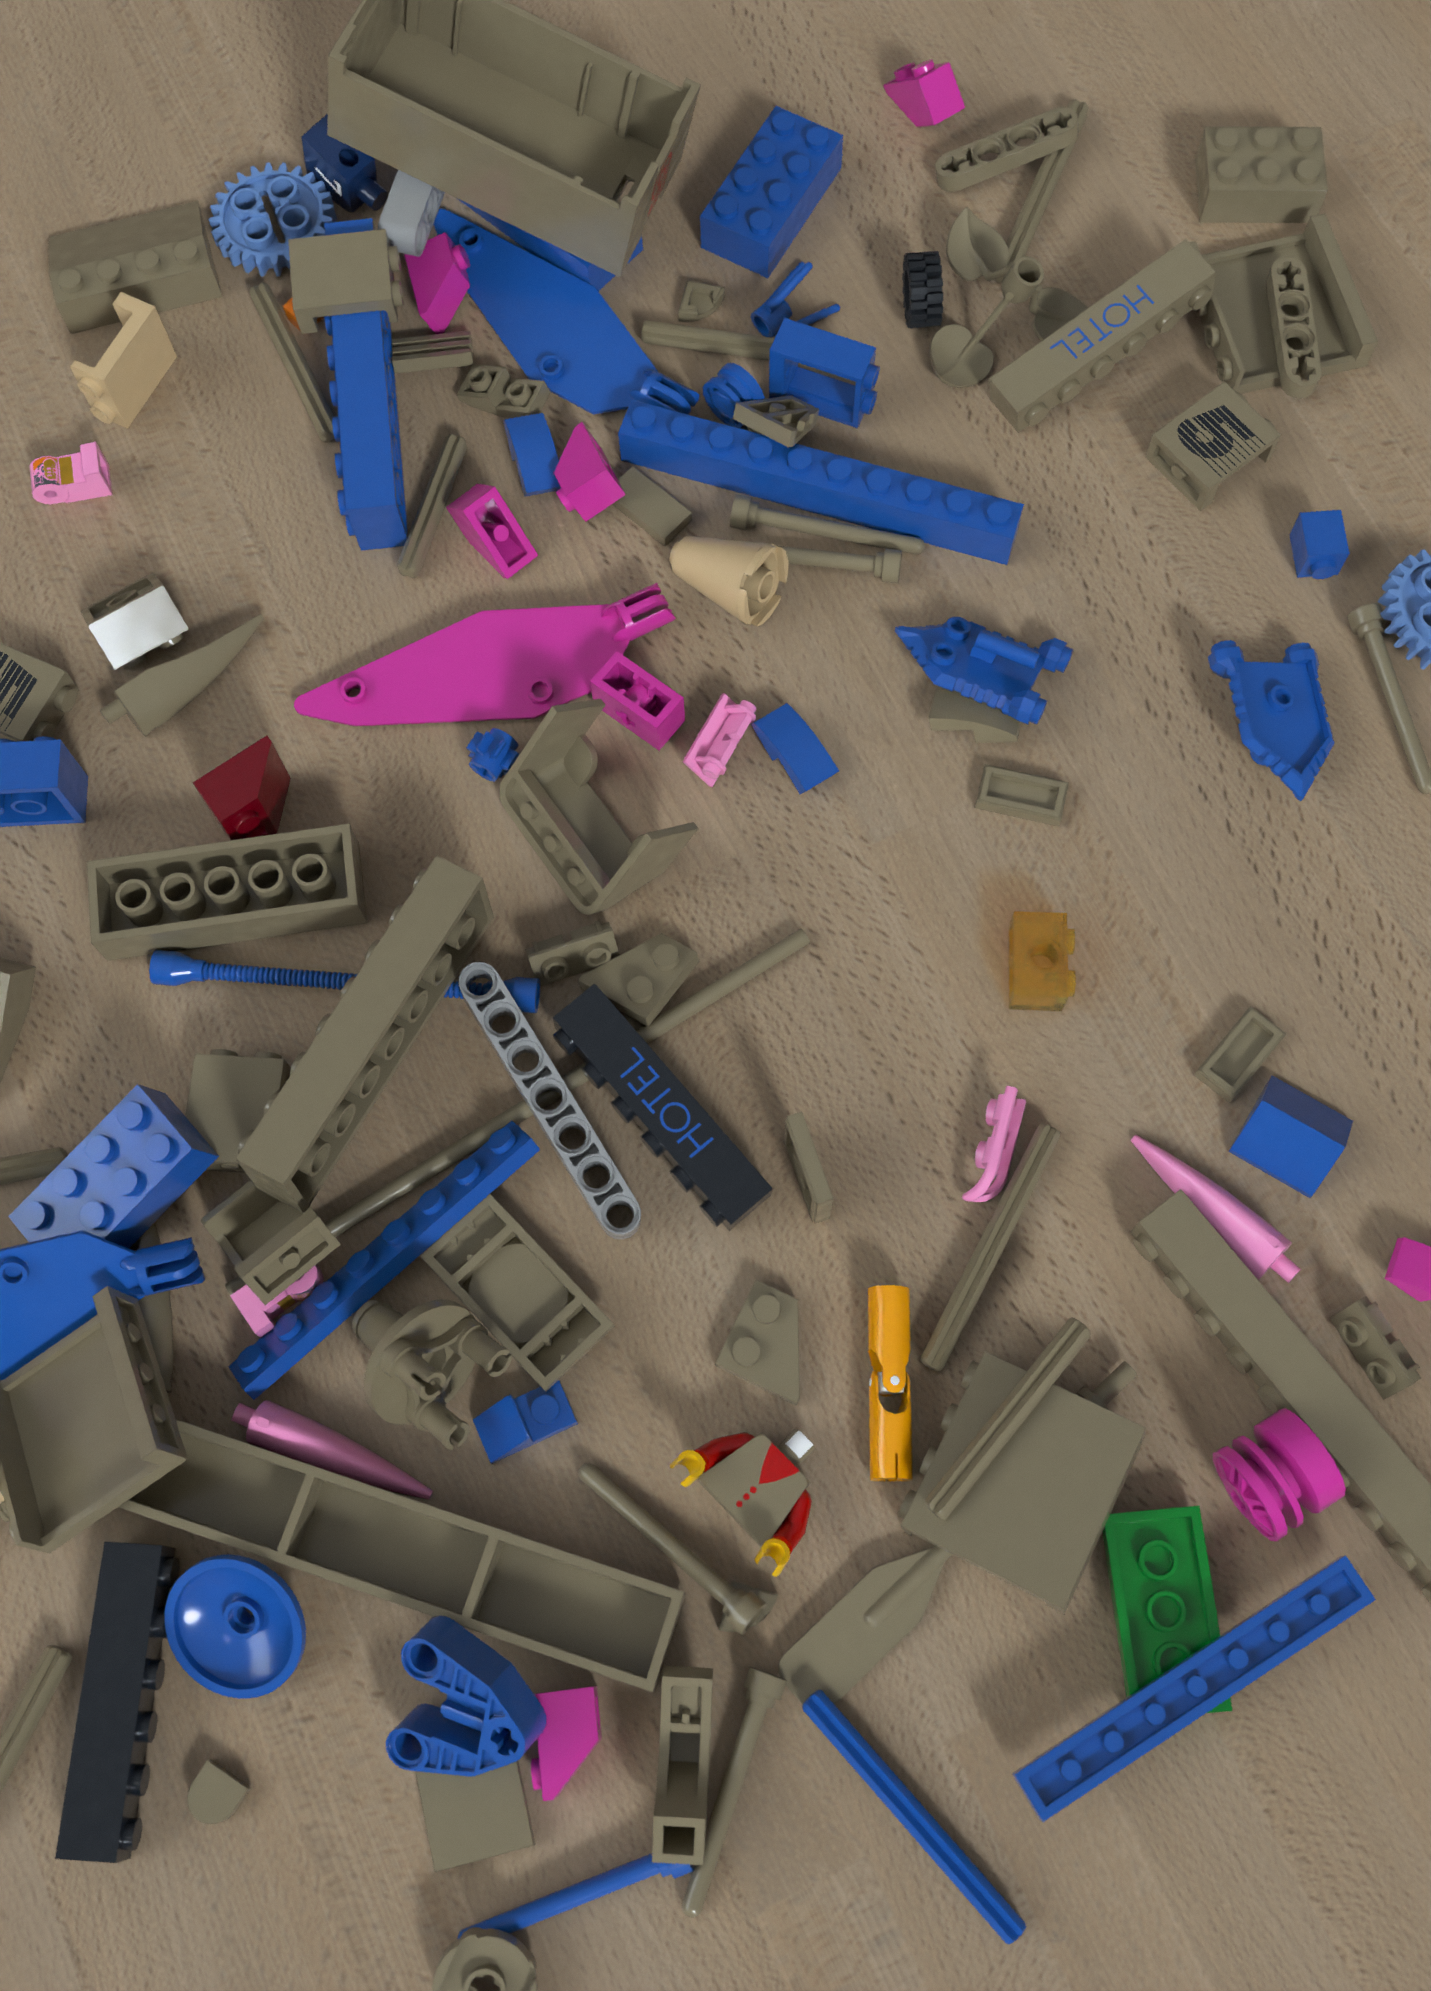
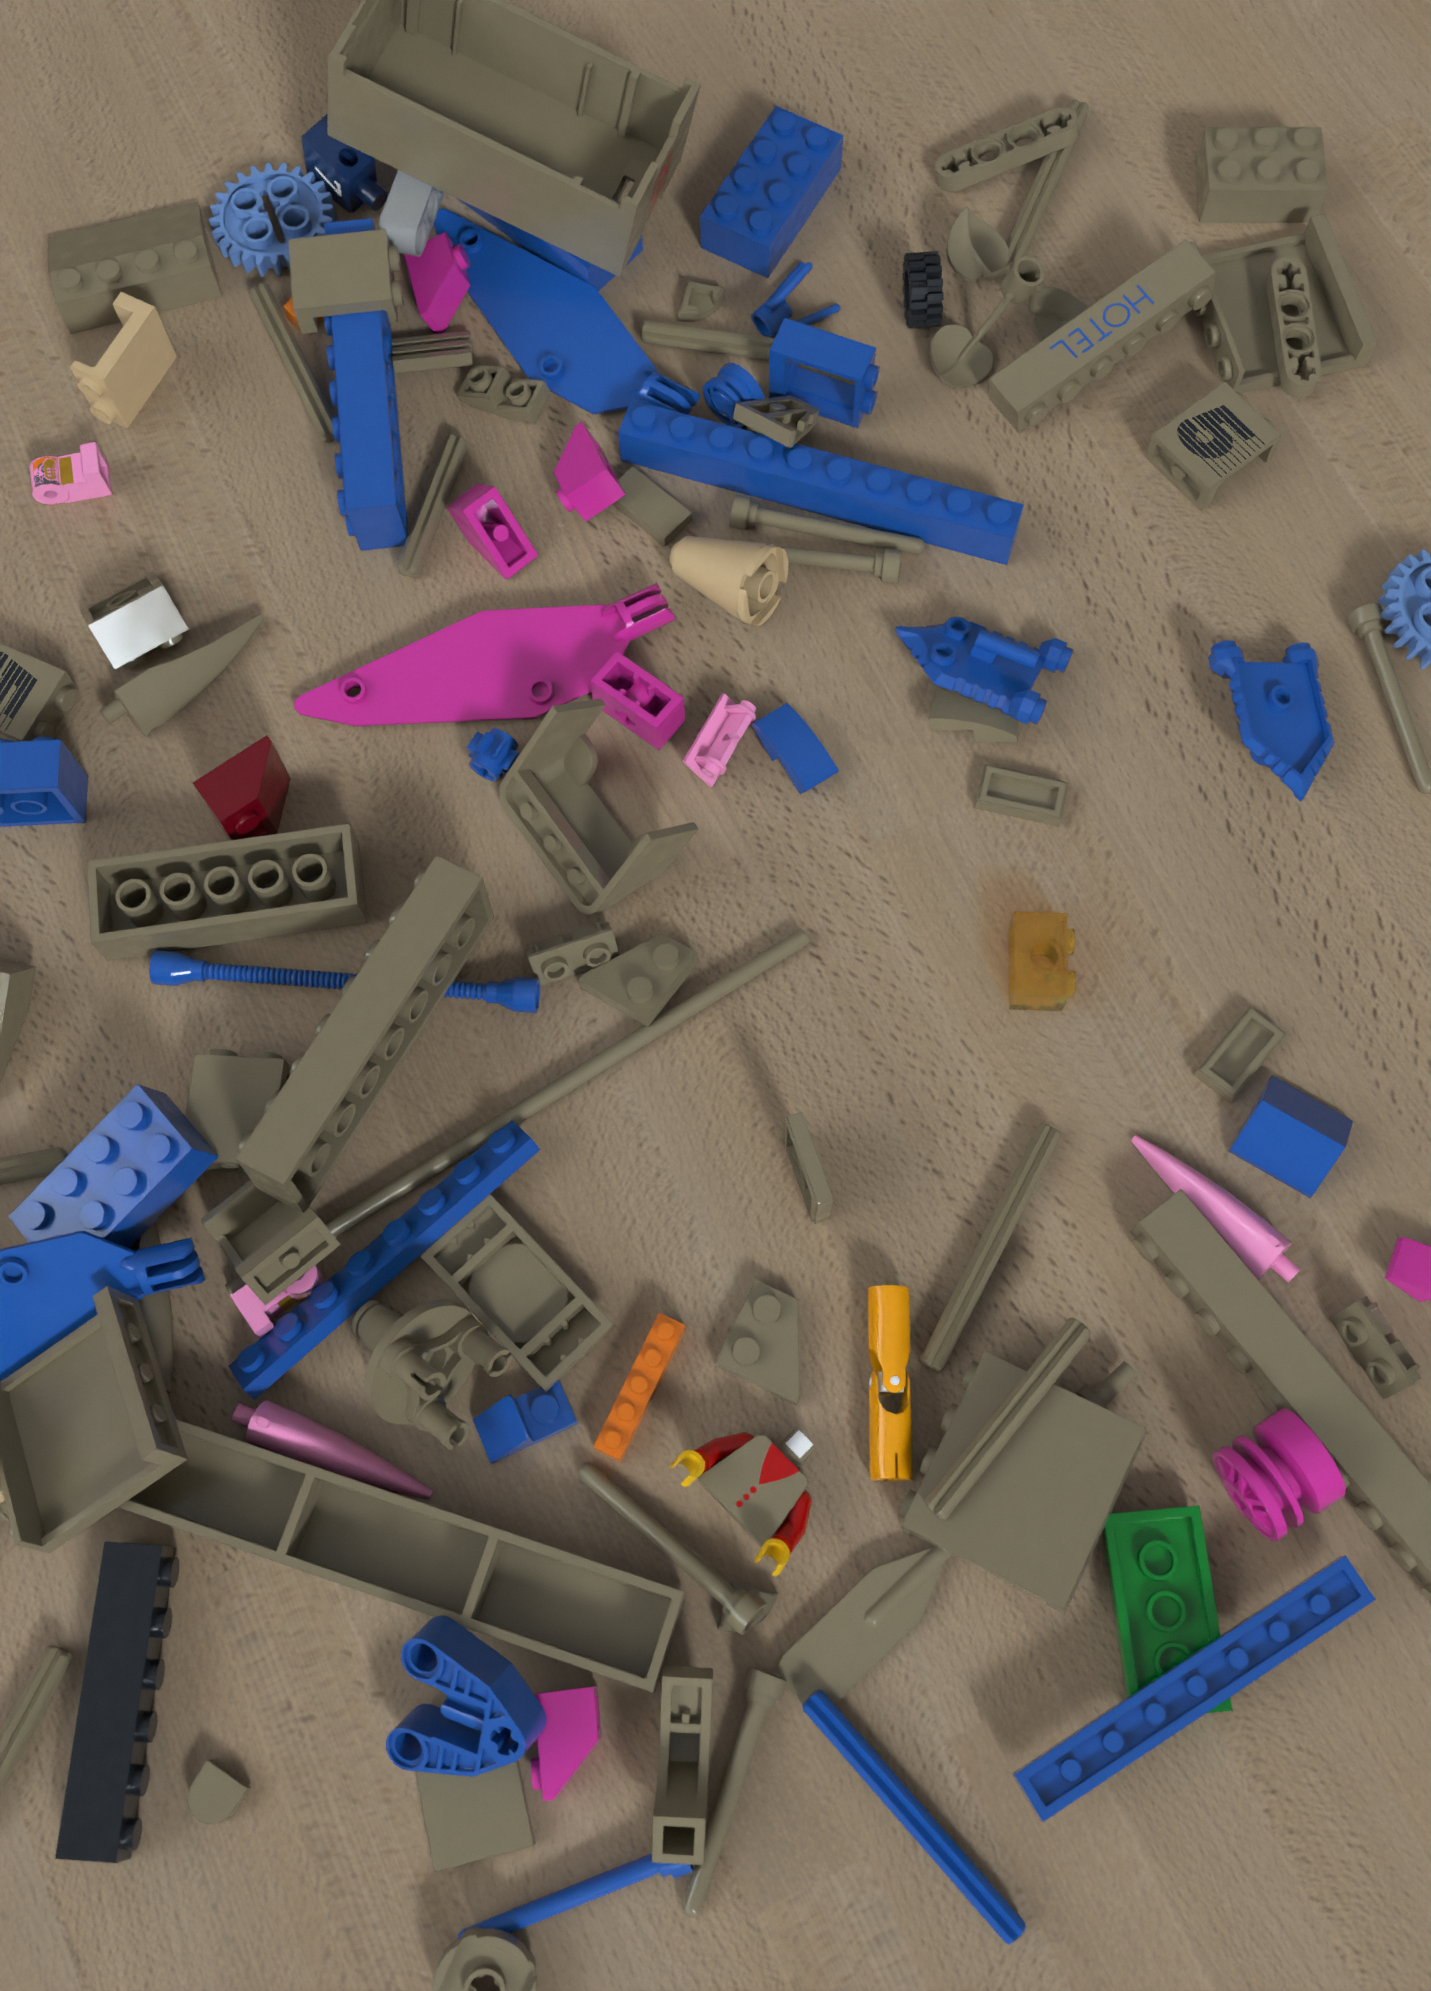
(218, 1637): blue dish -> none
(533, 452): blue slope -> none
(541, 1079): light grey beam -> none
(640, 1387): none -> orange piece
(661, 1107): black brick -> none
(925, 92): dark pink slope -> none
(998, 1151): bright pink piece -> none
(1319, 544): blue brick -> none

